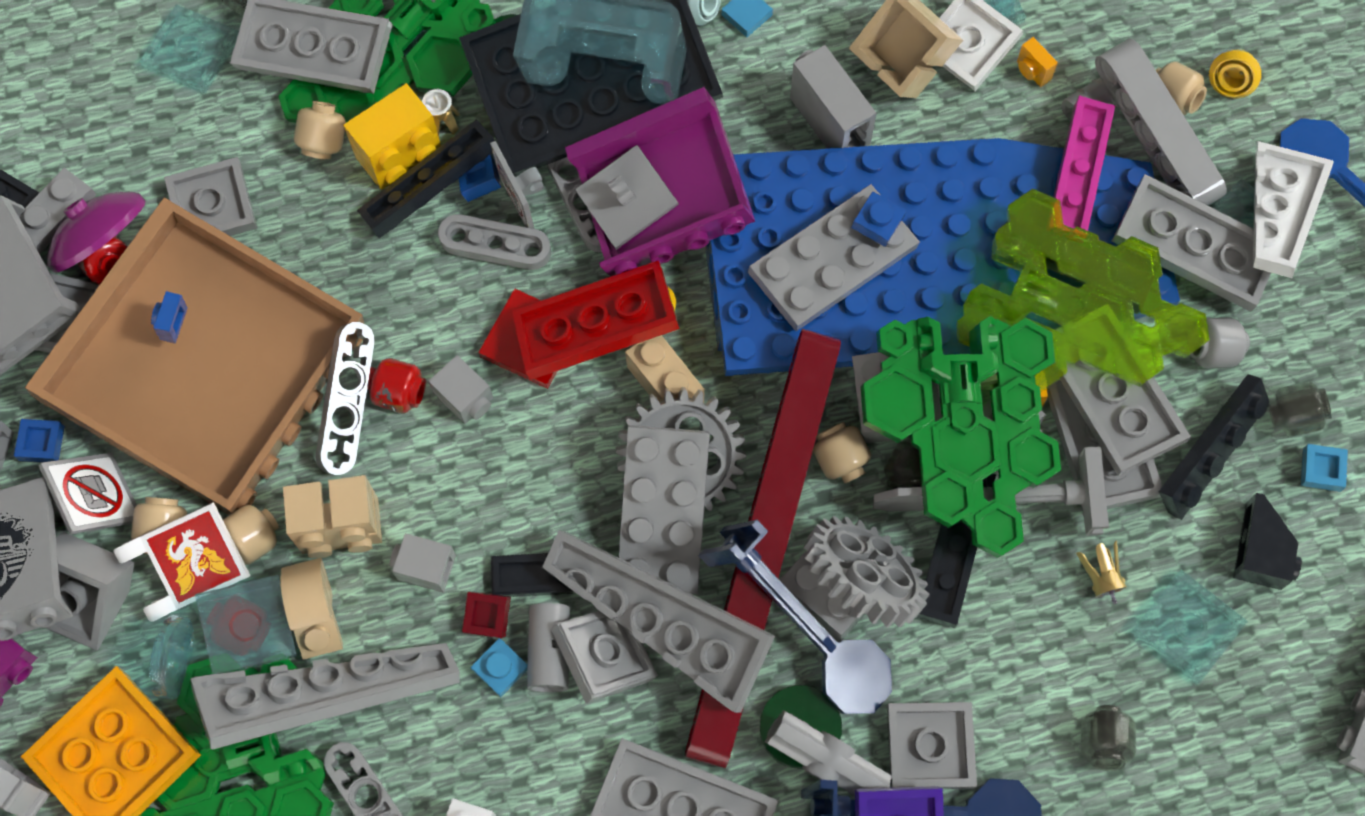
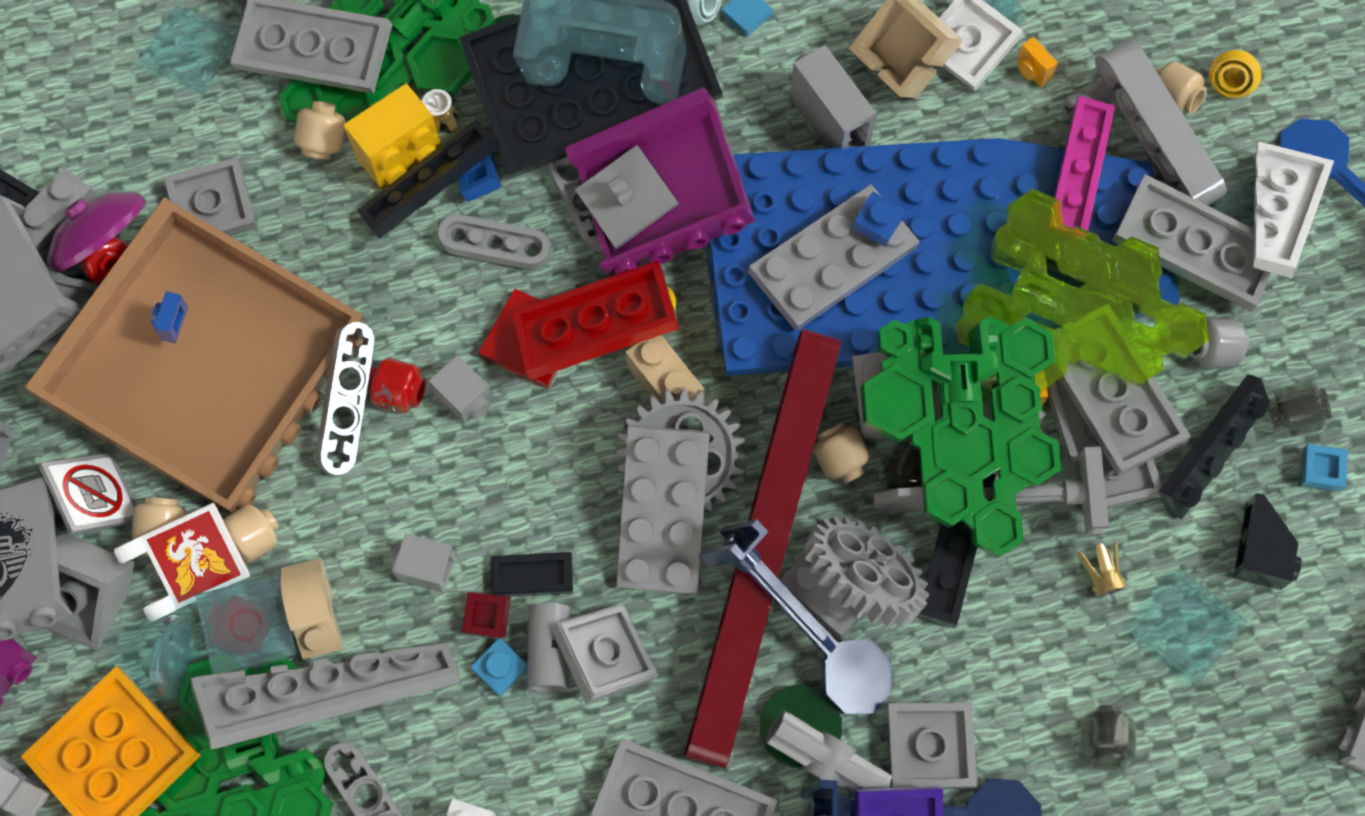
(39, 440): blue plate -> none
(345, 522): tan piece -> none
(517, 187): light grey piece -> none
(689, 633): light grey wing -> none

